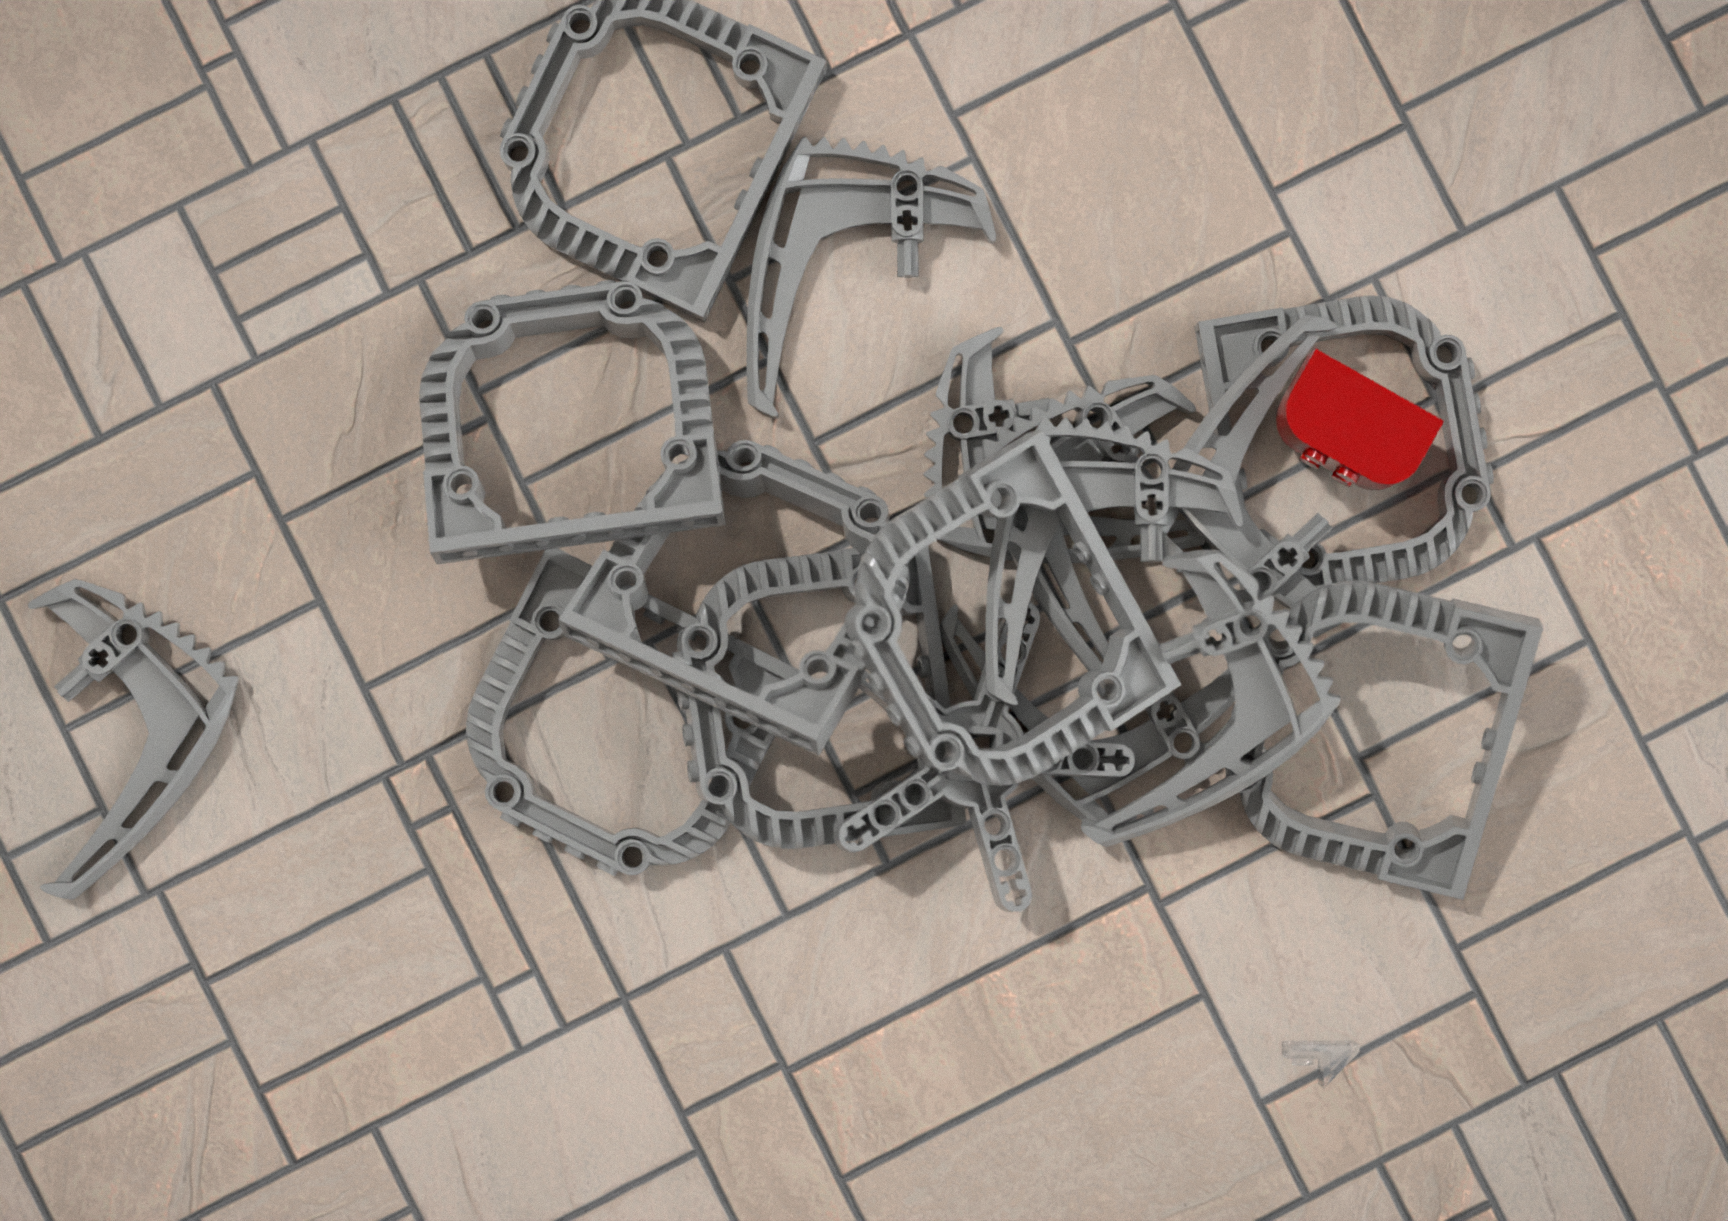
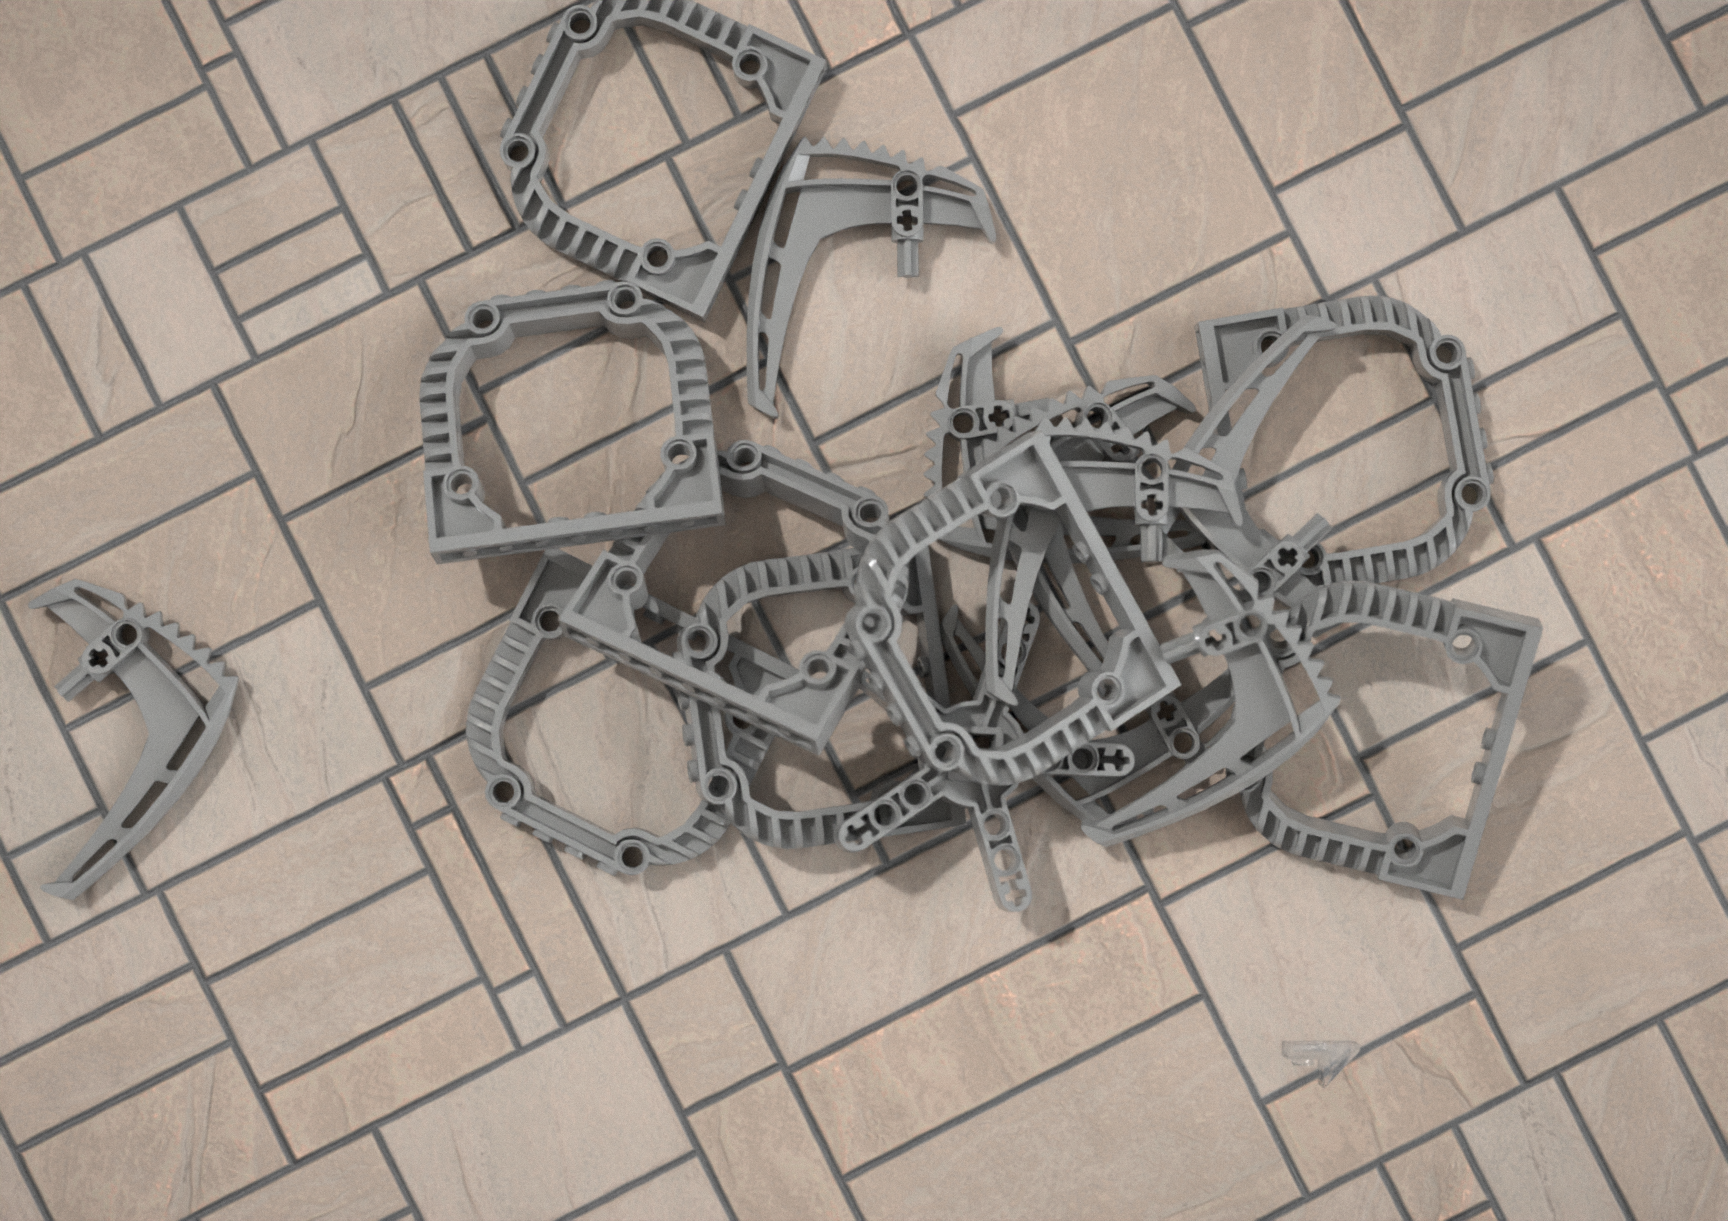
(1353, 425): red brick -> none

